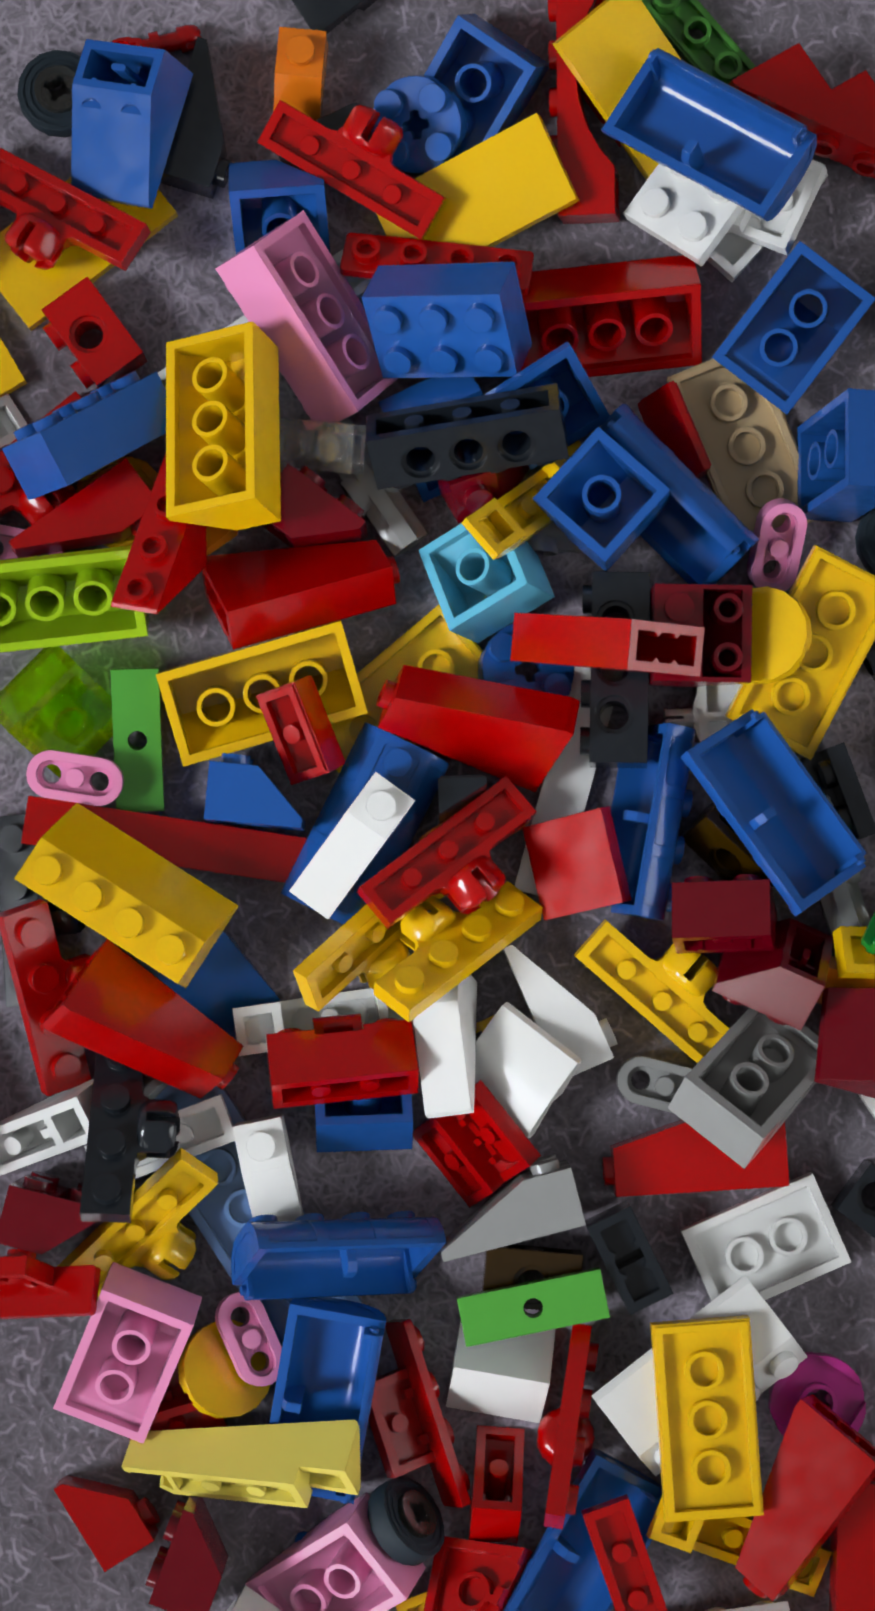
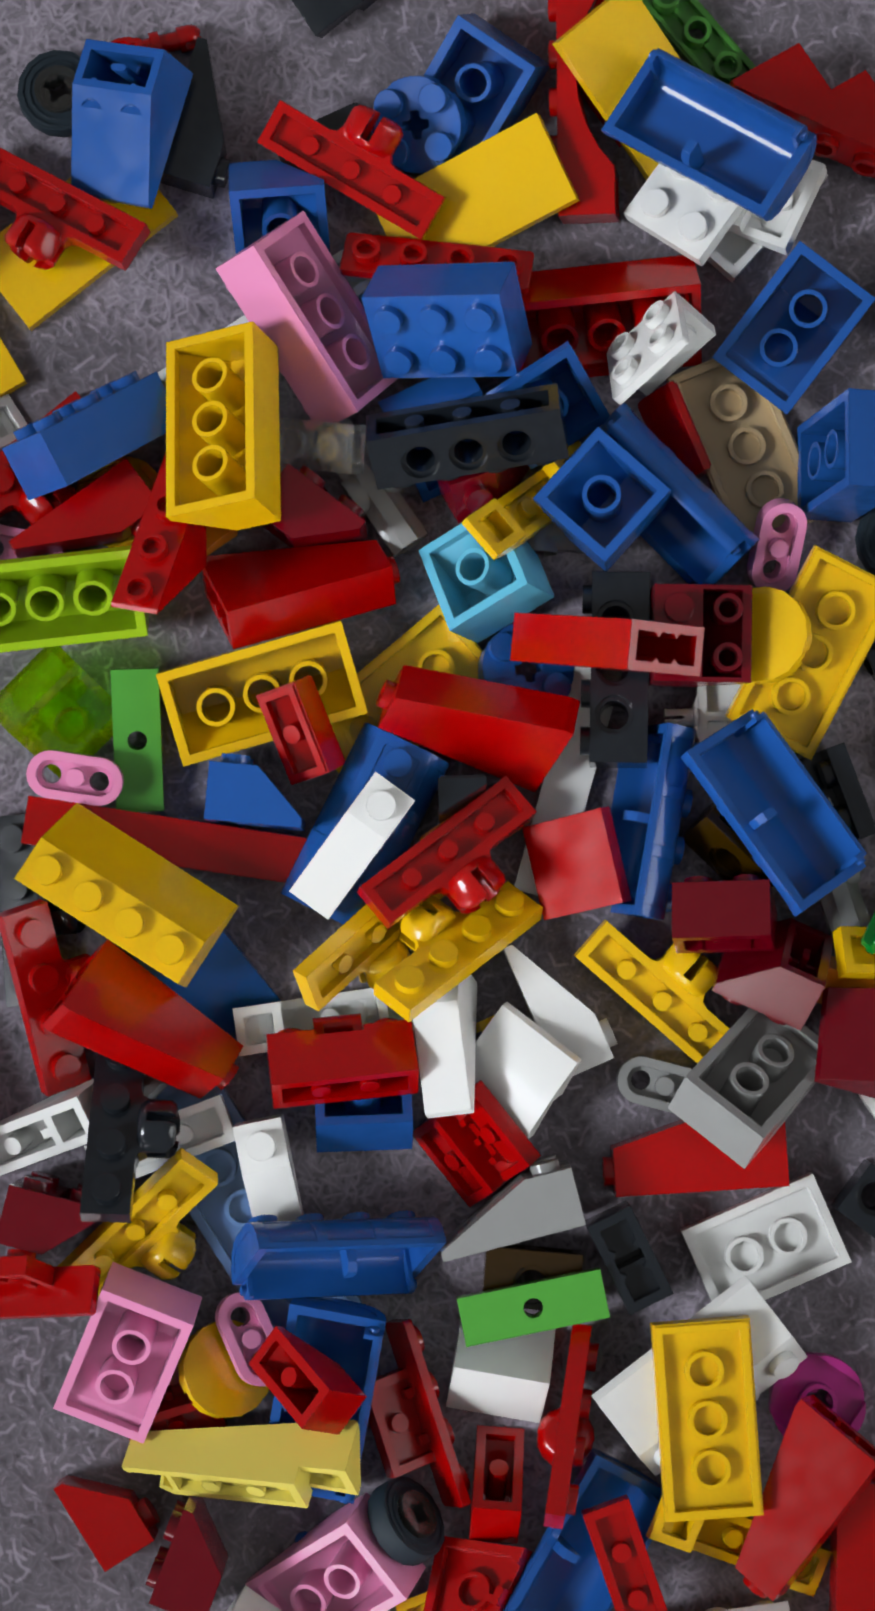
(83, 310): red brick -> none
(301, 69): orange slope -> none
(307, 1382): none -> red slope
(656, 347): none -> white bracket

